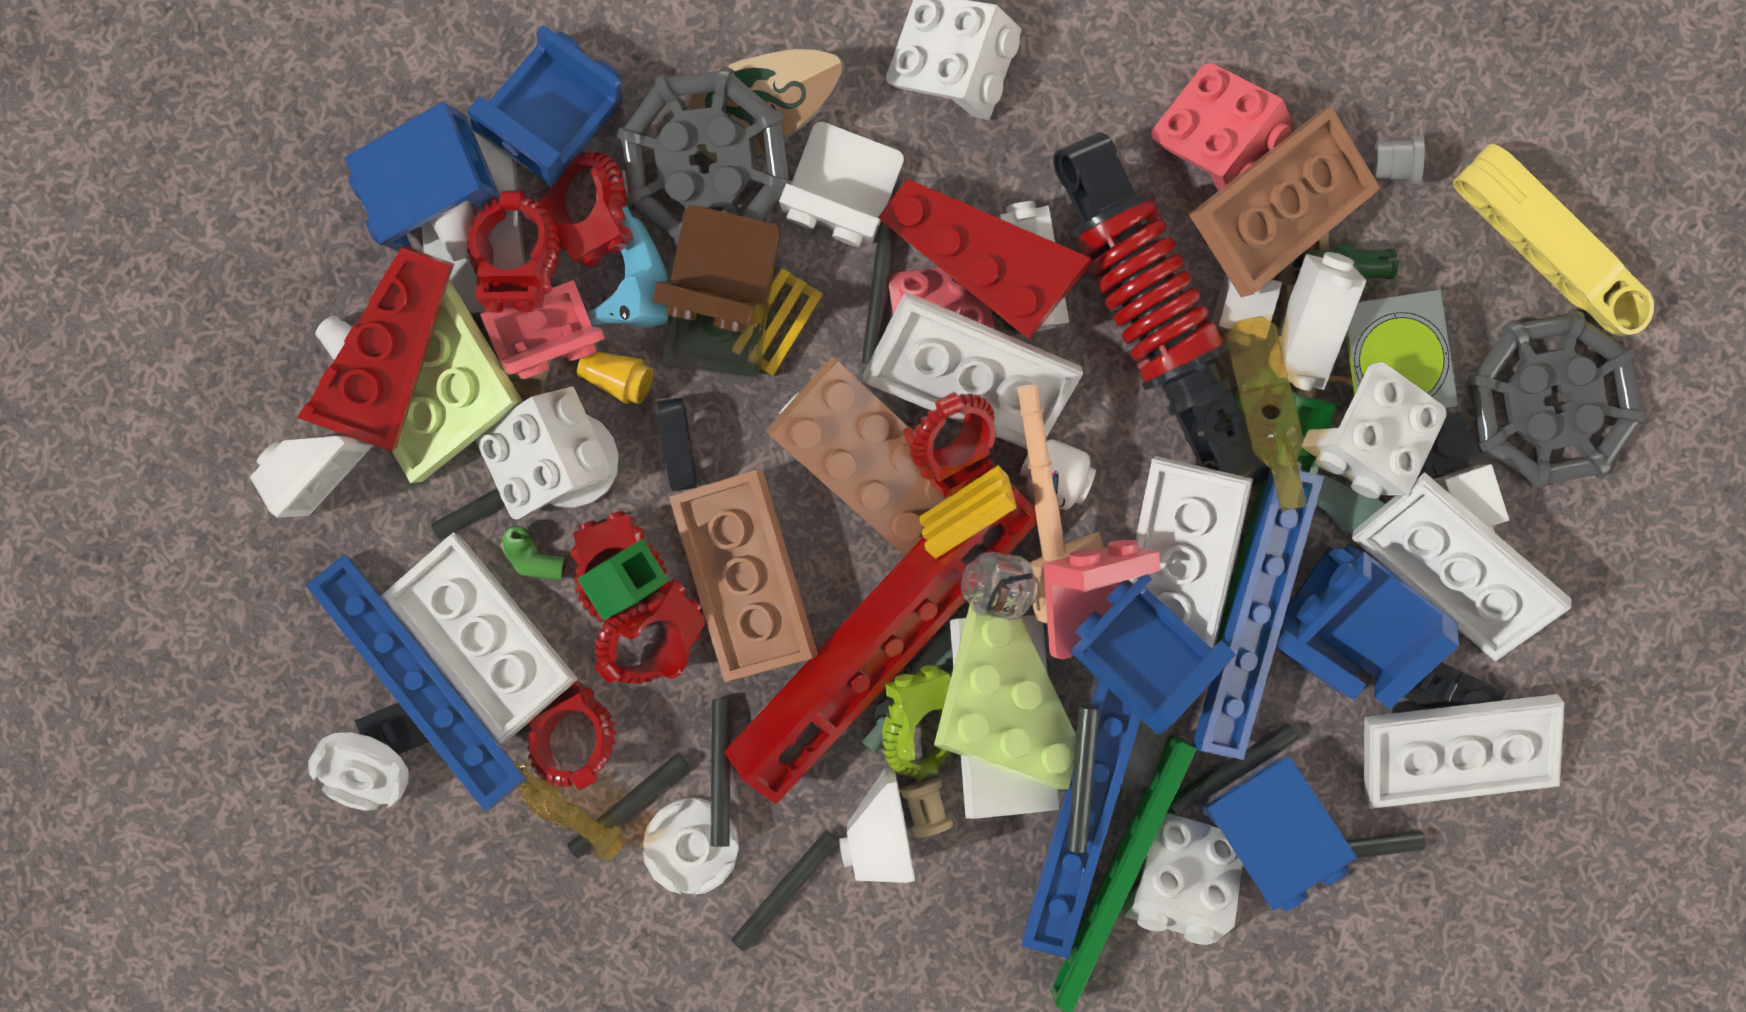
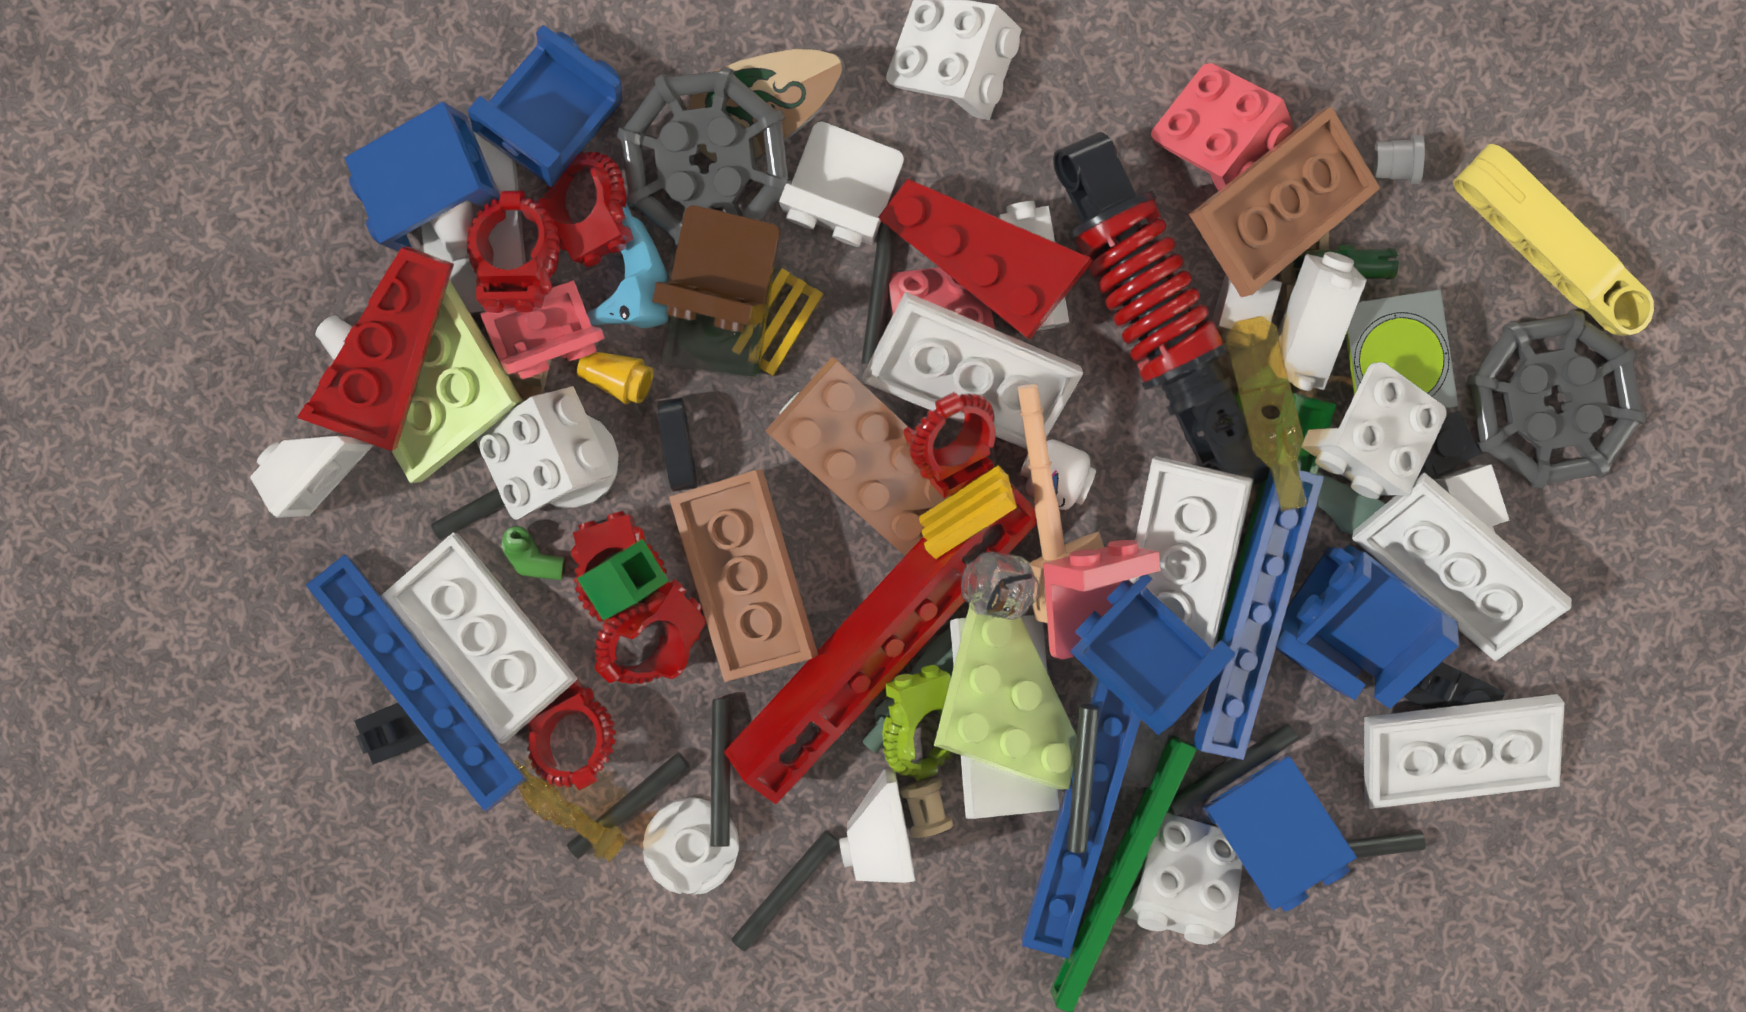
(358, 771): white tile -> none

